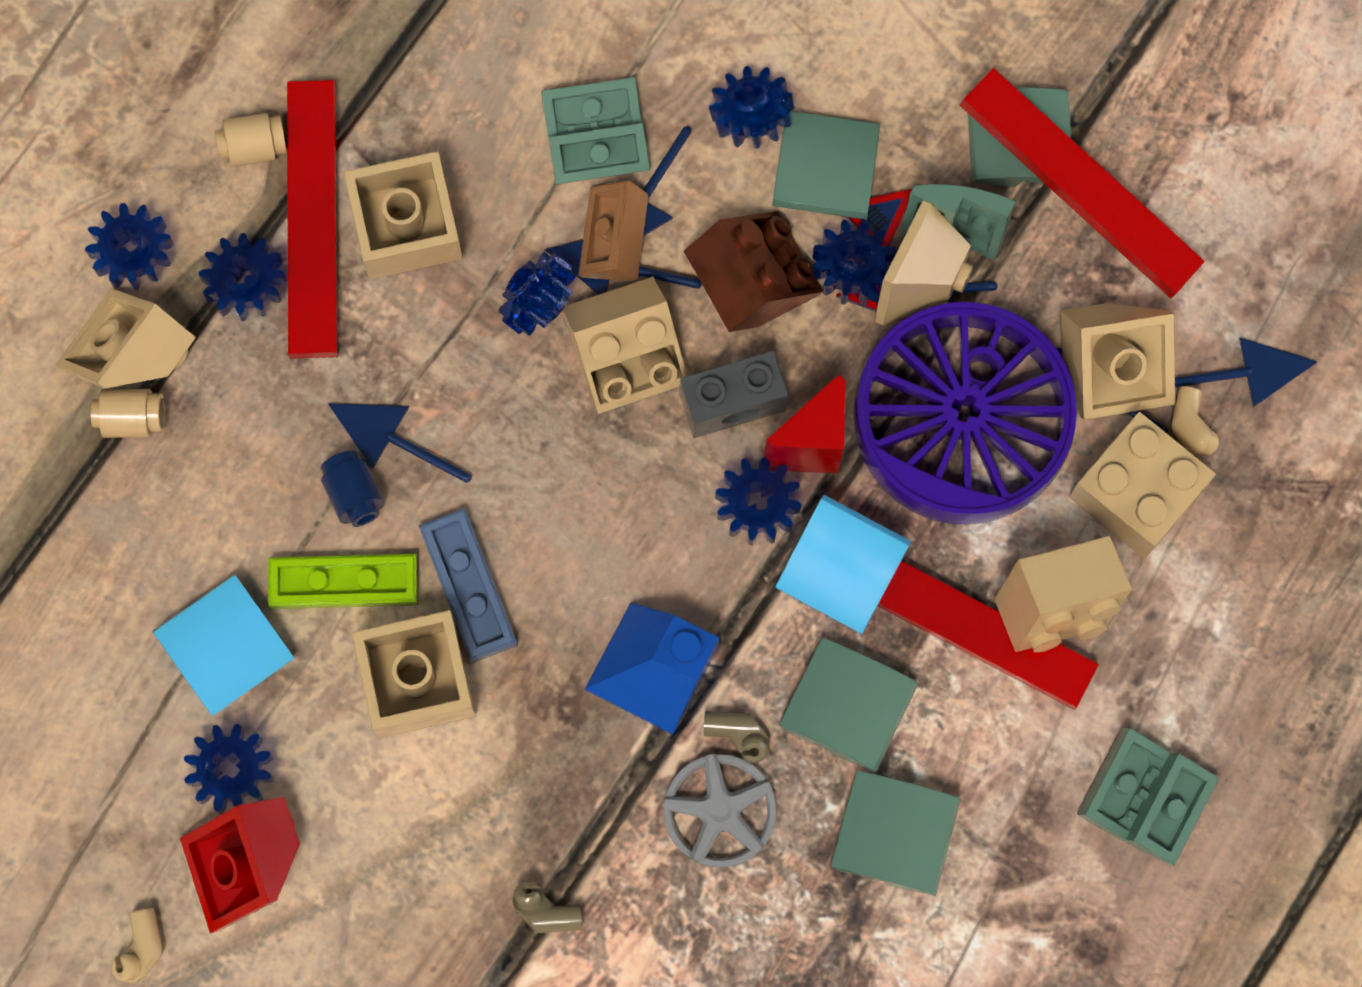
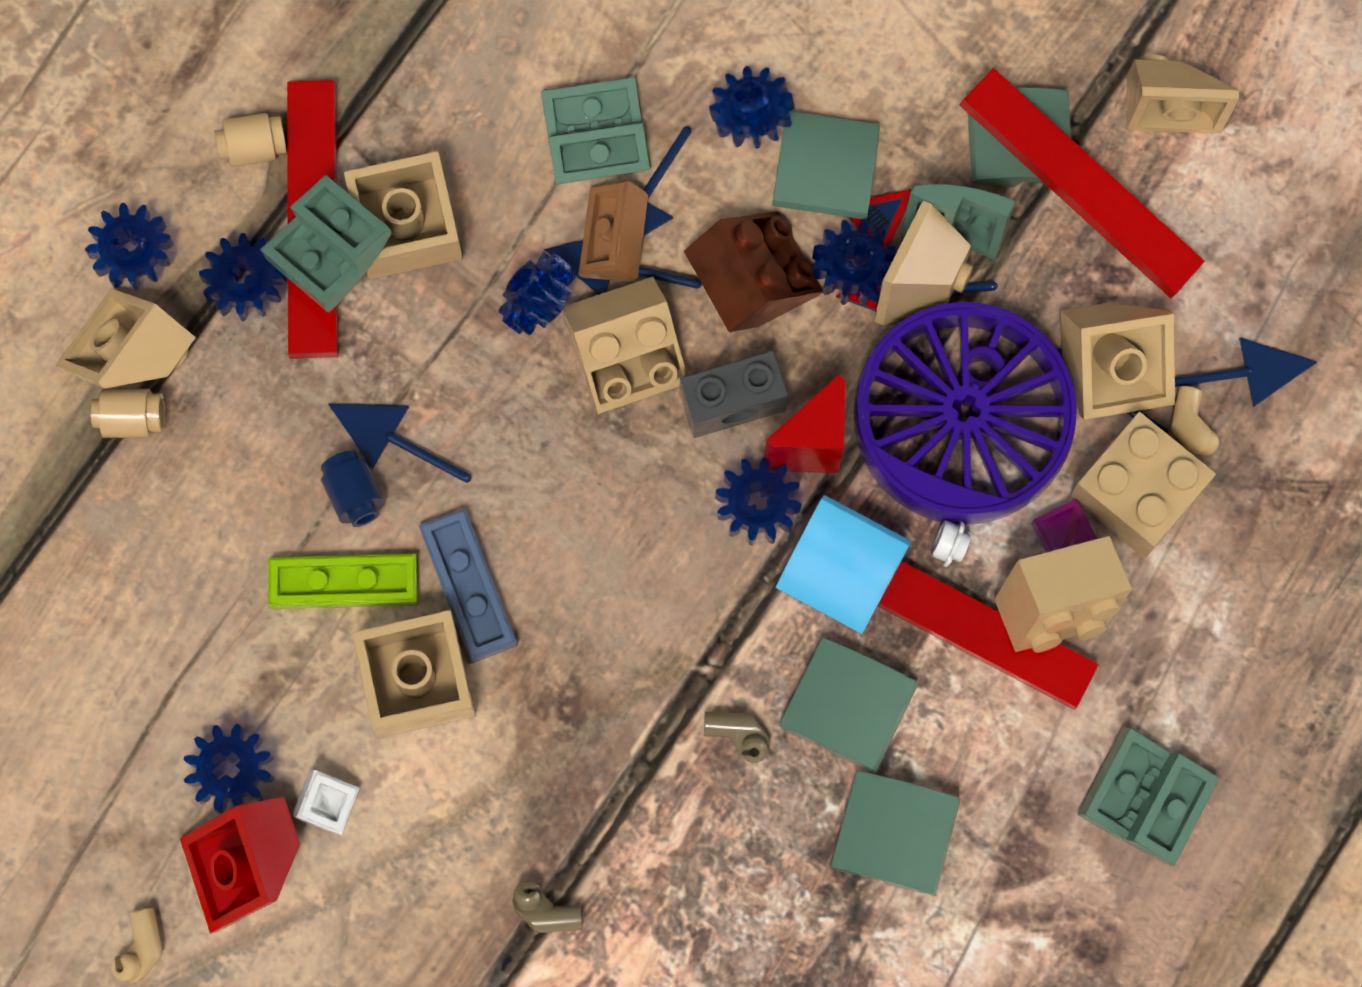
(223, 645): medium azure slope -> none
(325, 802): none -> white tile
(327, 243): none -> sand green slope
(653, 666): blue slope -> none
(720, 810): light grey wheel -> none
(950, 543): none -> white plate
(1063, 527): none -> magenta tile
(1176, 98): none -> tan slope

